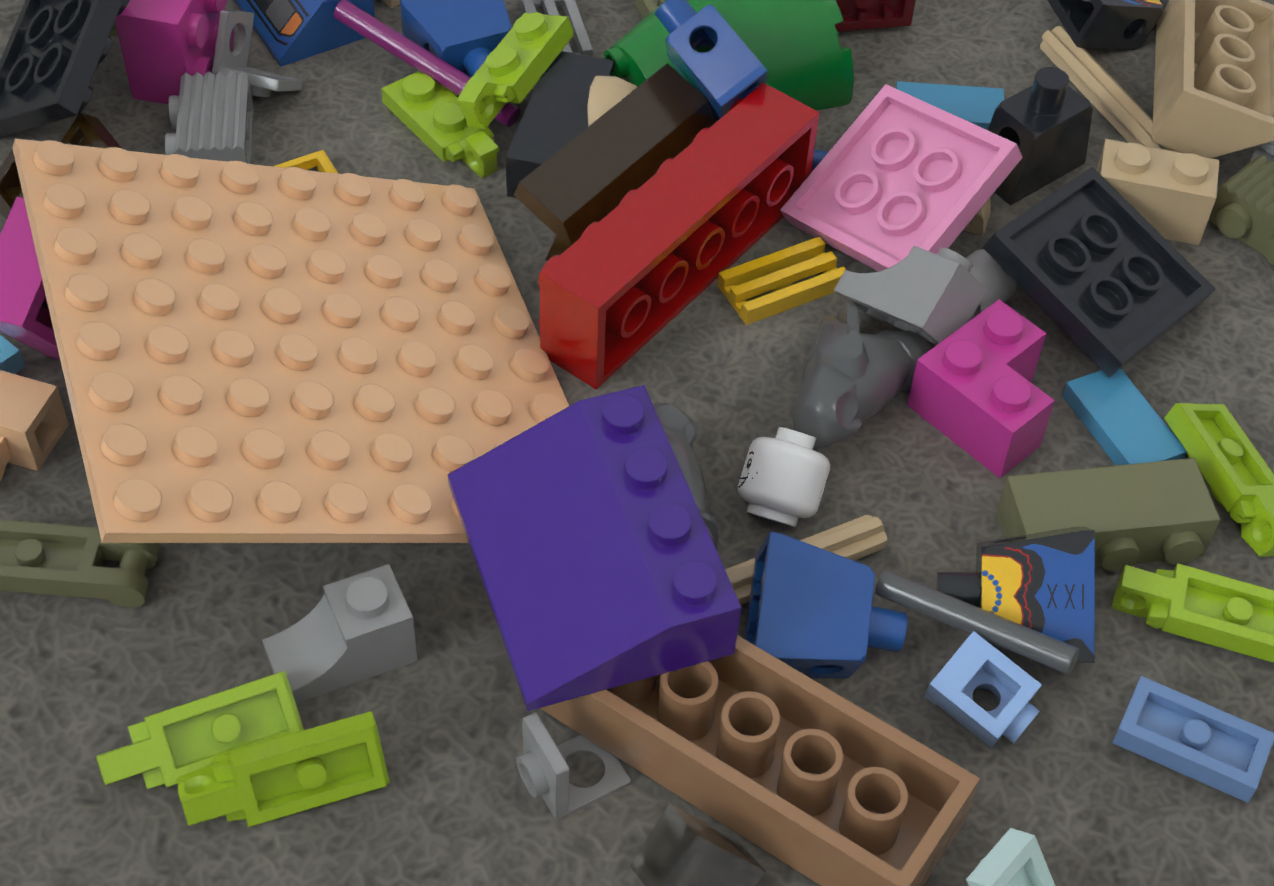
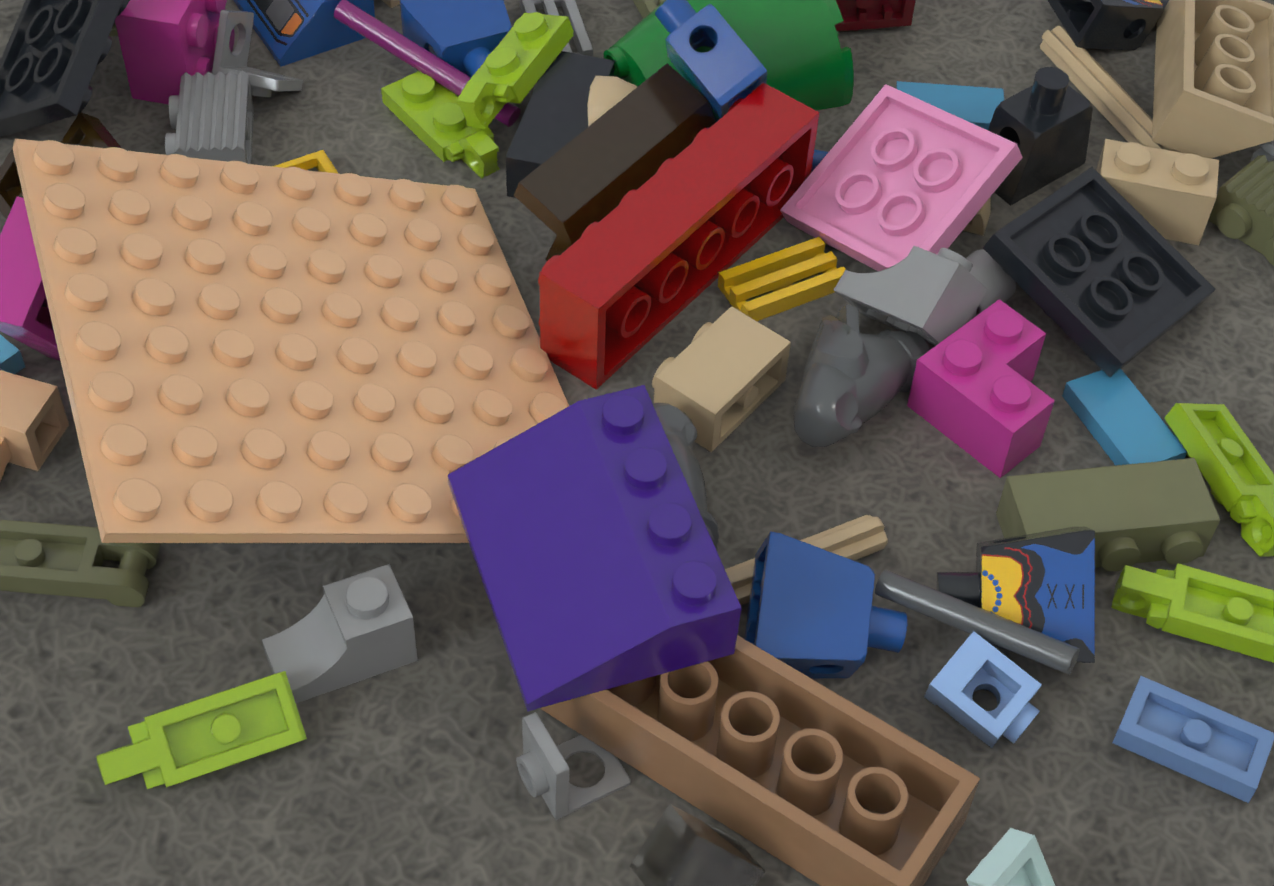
(288, 774): lime hinge -> none
(723, 375): none -> tan brick
(783, 477): white head -> none

